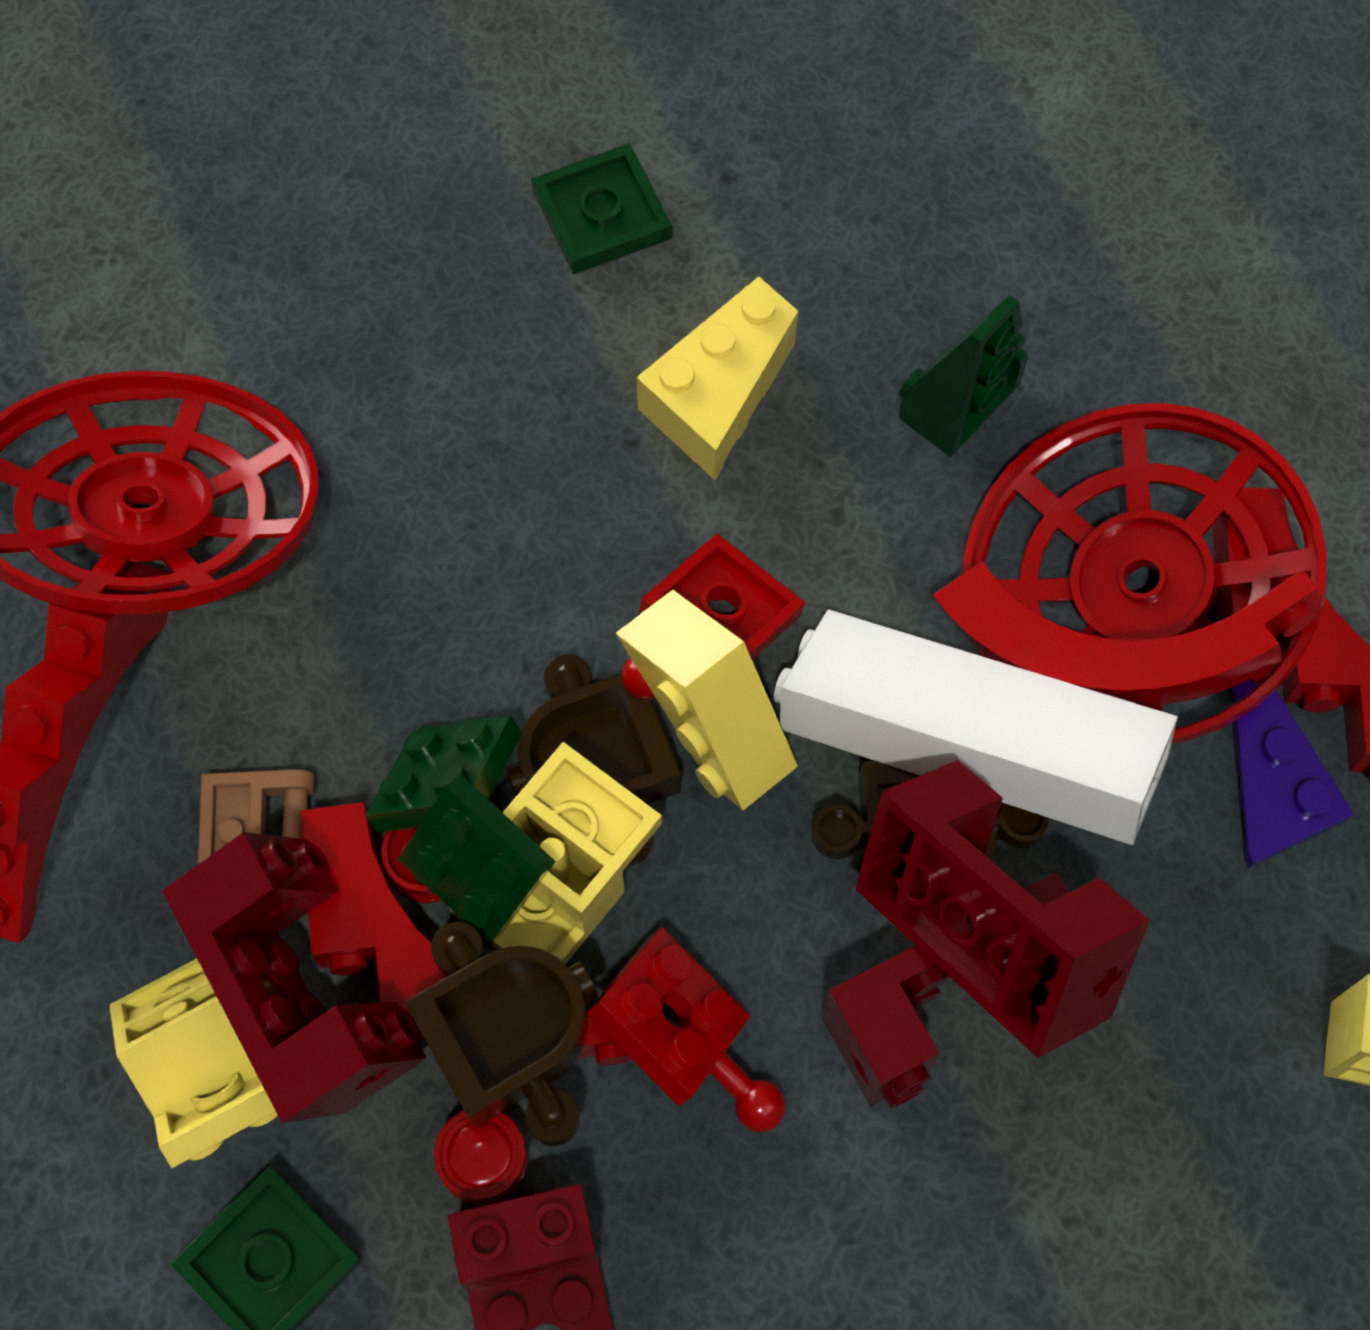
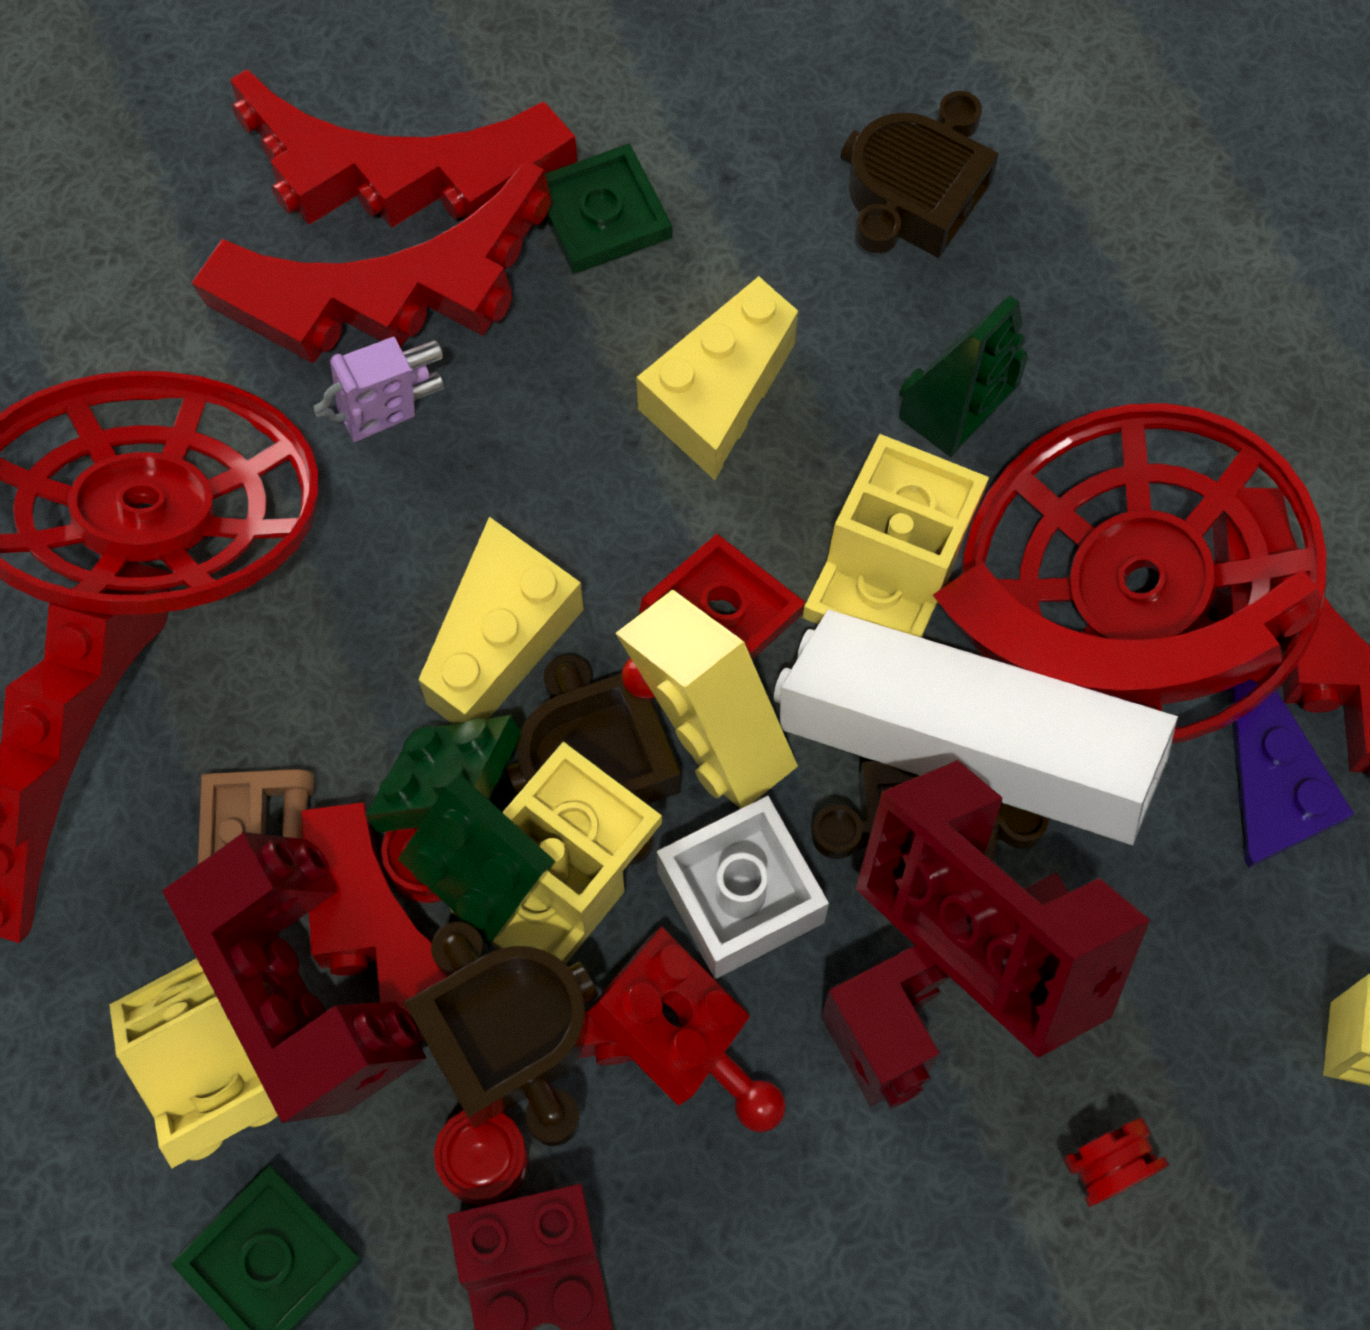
(379, 386): none -> lavender piece
(386, 295): none -> red arch
(393, 176): none -> red arch
(497, 626): none -> light yellow wedge
(741, 887): none -> white brick
(897, 538): none -> light yellow bracket
(918, 175): none -> dark brown piece
(1115, 1162): none -> red wheel

